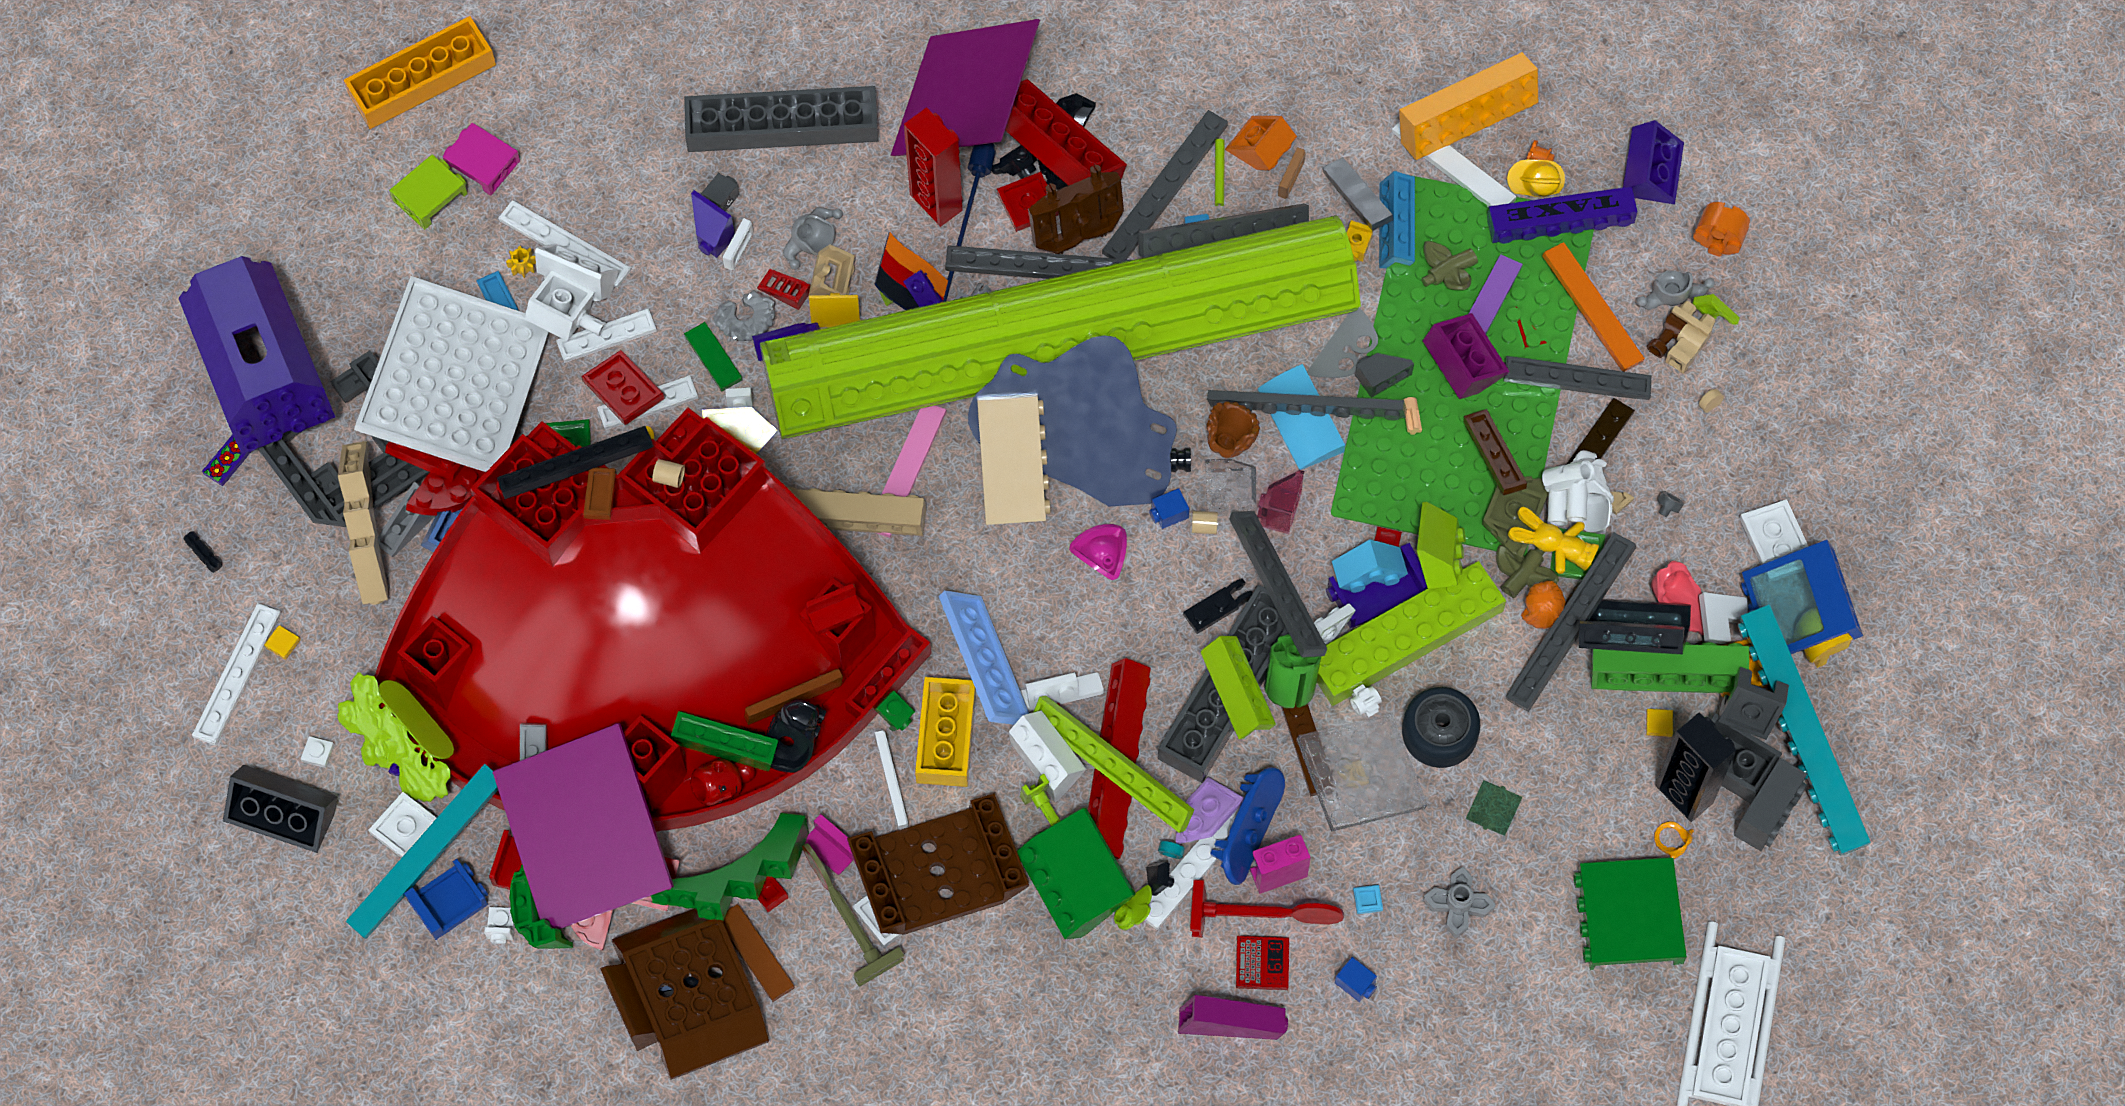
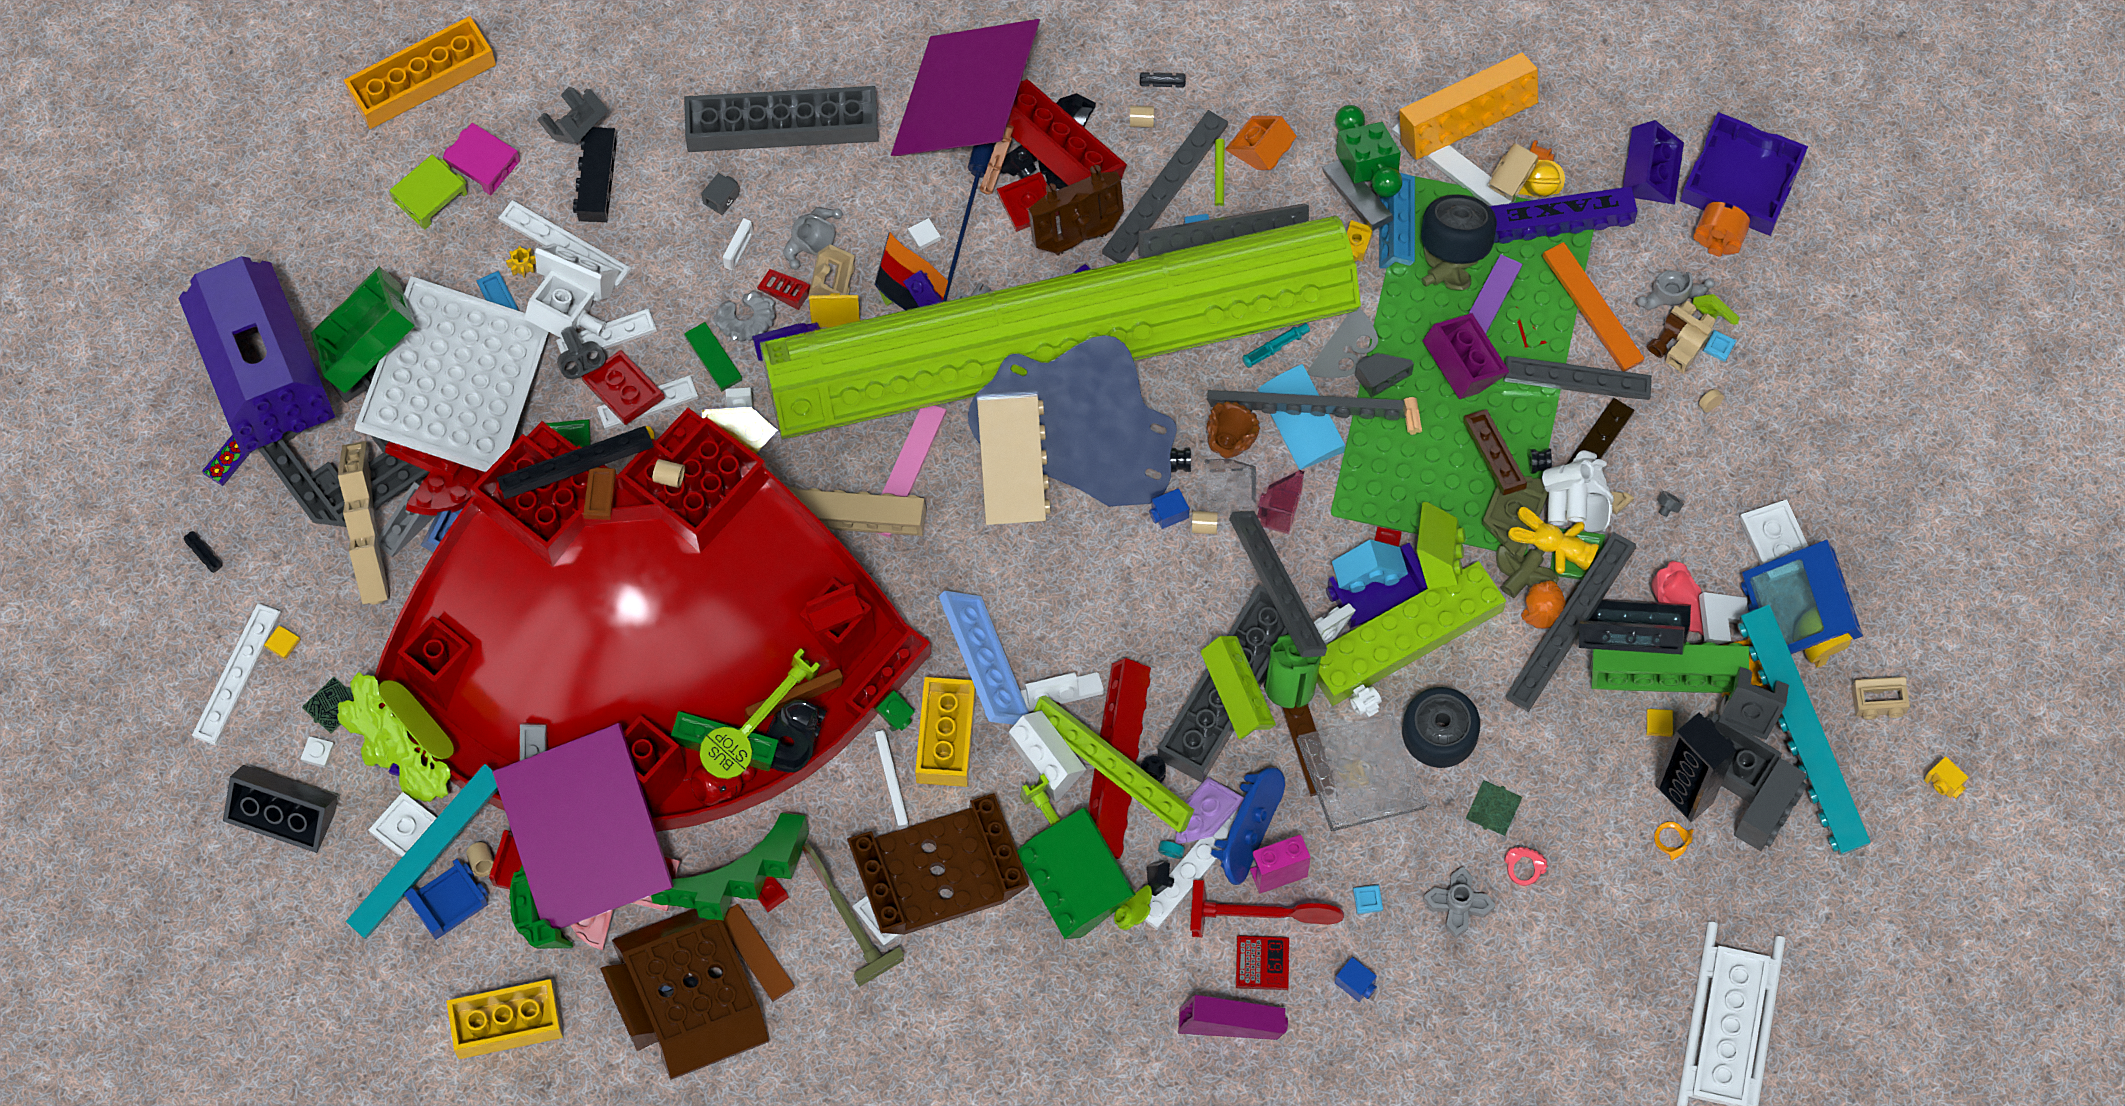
(324, 704): none -> clear green piece
(362, 329): none -> green tile
(480, 859): none -> tan beam
(500, 925): white bracket -> none
(504, 1019): none -> yellow brick
(578, 353): none -> dark grey beam
(579, 120): none -> dark grey panel
(596, 175): none -> black brick
(712, 225): dark purple slope -> none
(727, 750): none -> lime piece
(830, 845): dark pink panel -> none
(924, 234): none -> white tile
(933, 166): red brick -> none
(996, 162): none -> nougat piece
(1020, 262): dark grey tile -> none
(1102, 549): dark pink hat -> none
(1142, 116): none -> tan beam
(1155, 766): none -> black wheel
(1162, 79): none -> black axle
(1216, 606): black hinge -> none
(1274, 345): none -> teal piece
(1291, 173): medium nougat tile -> none
(1368, 151): none -> green brick
(1459, 229): none -> black wheel
(1513, 171): none -> tan piece
(1516, 854): none -> coral piece
(1539, 460): none -> black wheel
(1630, 912): green panel -> none
(1719, 346): none -> medium azure tile
(1745, 171): none -> dark purple tile
(1872, 710): none -> tan window
(1947, 778): none -> yellow brick

